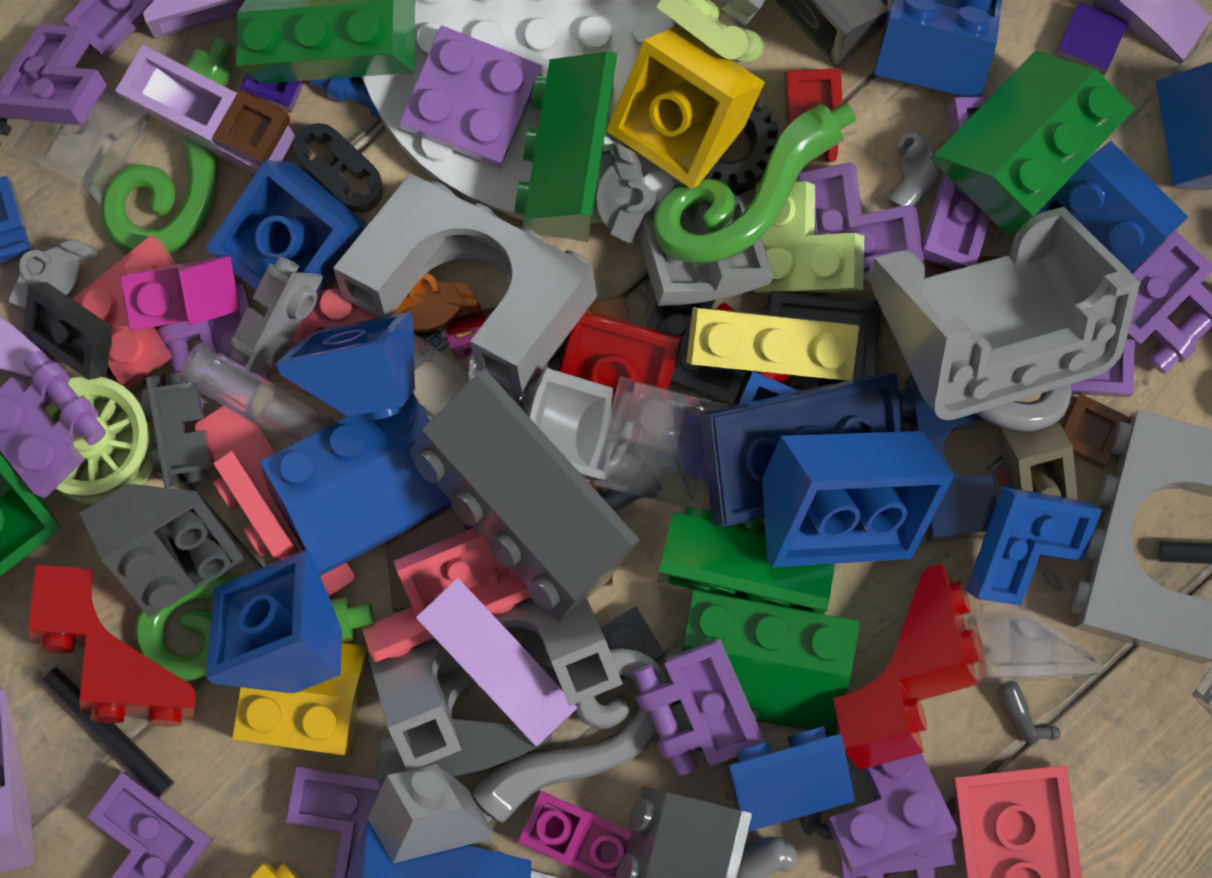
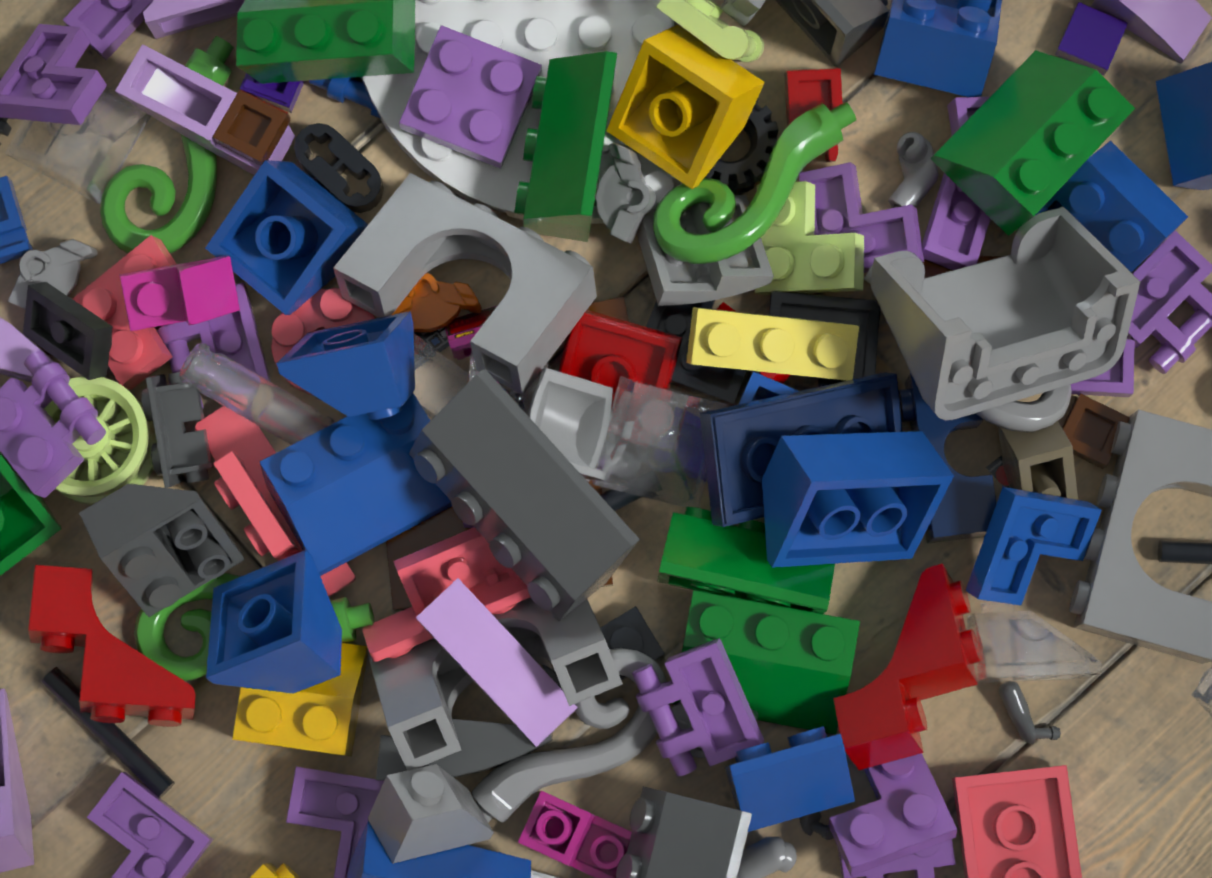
(268, 337): light grey hinge -> none

